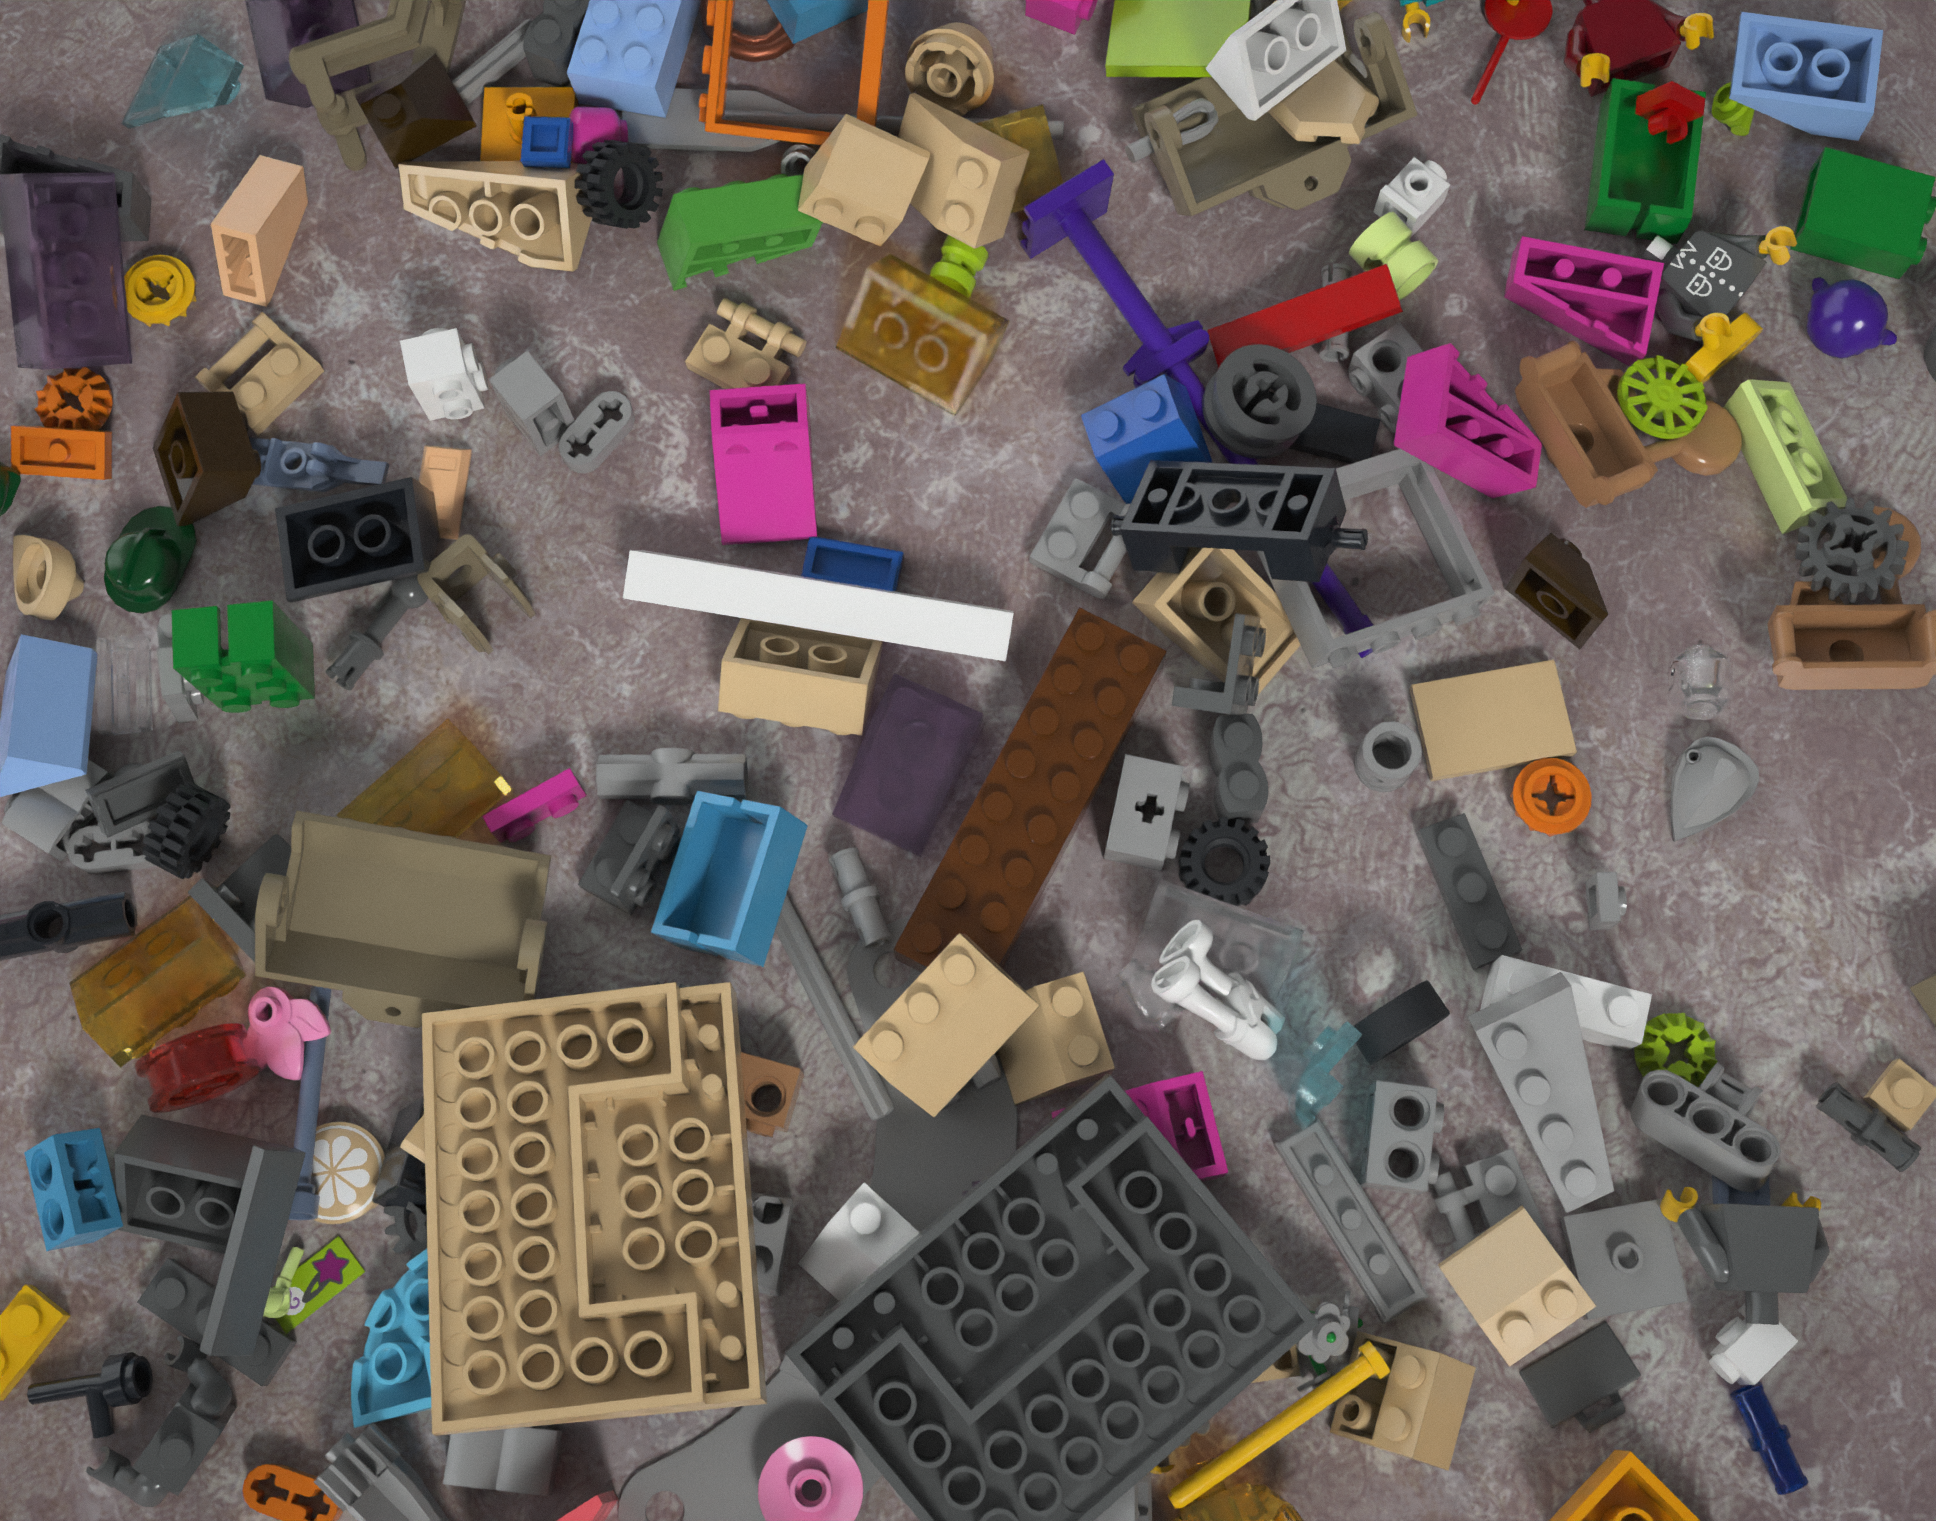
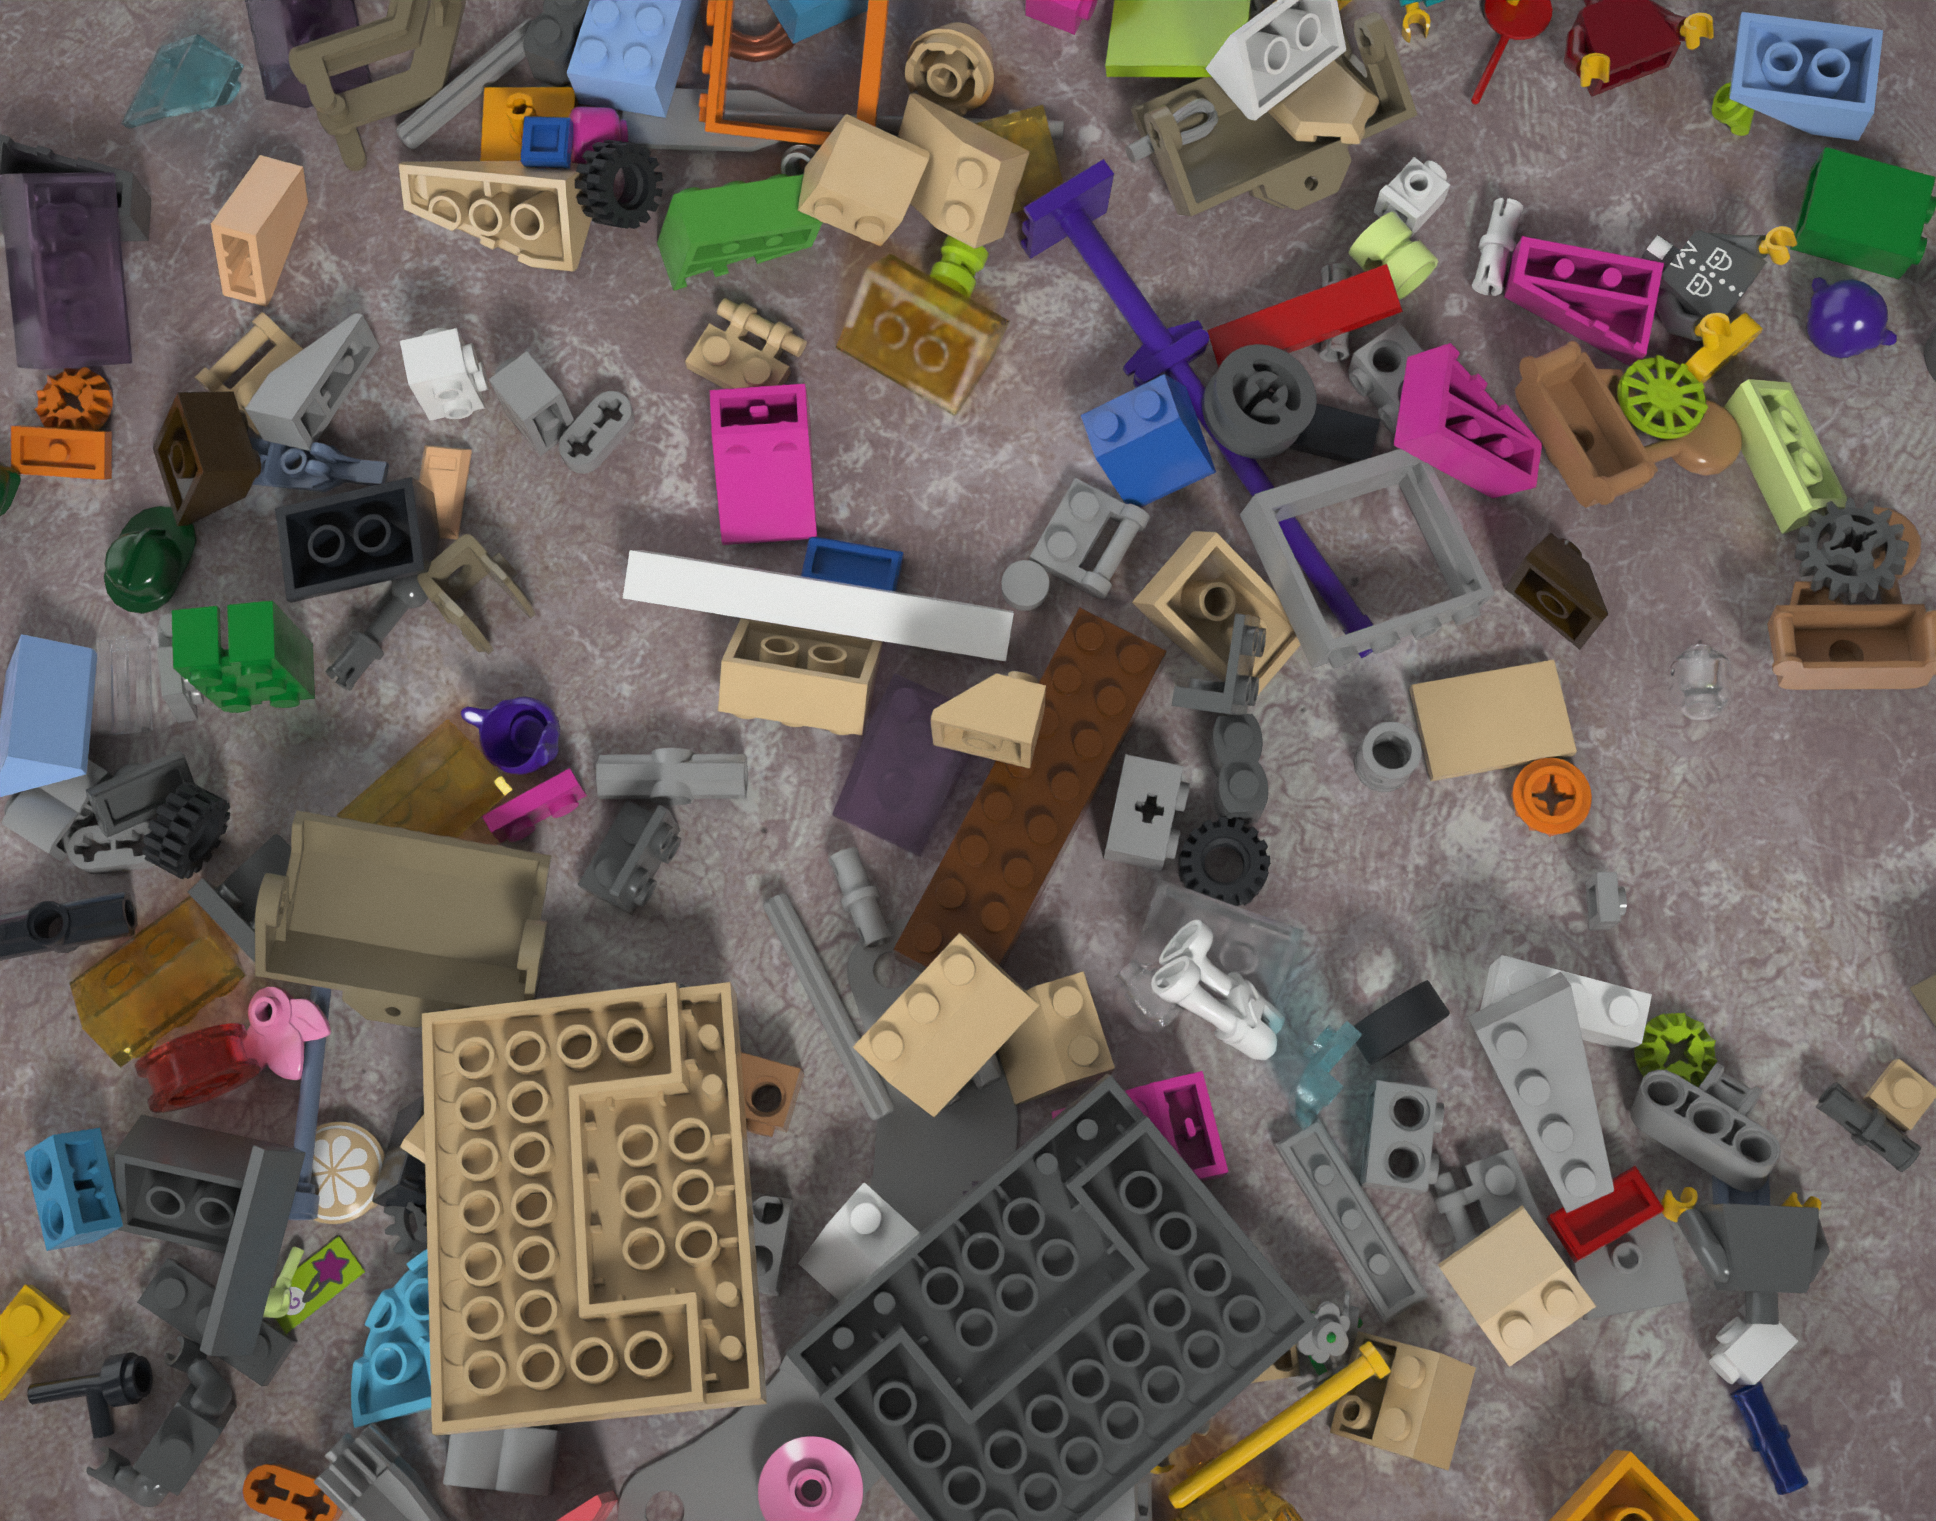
(43, 577): tan piece -> none
(164, 272): yellow gear -> none
(311, 386): none -> light grey slope
(415, 110): dark brown slope -> none
(516, 734): none -> dark purple hair
(729, 878): dark azure piece -> none
(993, 719): none -> tan slope
(1025, 585): none -> light grey tile
(1280, 510): black brick -> none
(1468, 891): dark grey plate -> none
(1497, 246): none -> white pin
(1581, 1377): dark grey piece -> none
(1607, 1217): none -> red tile
(1638, 175): green piece -> none
(1670, 109): red tile -> none
(1710, 786): light grey piece -> none

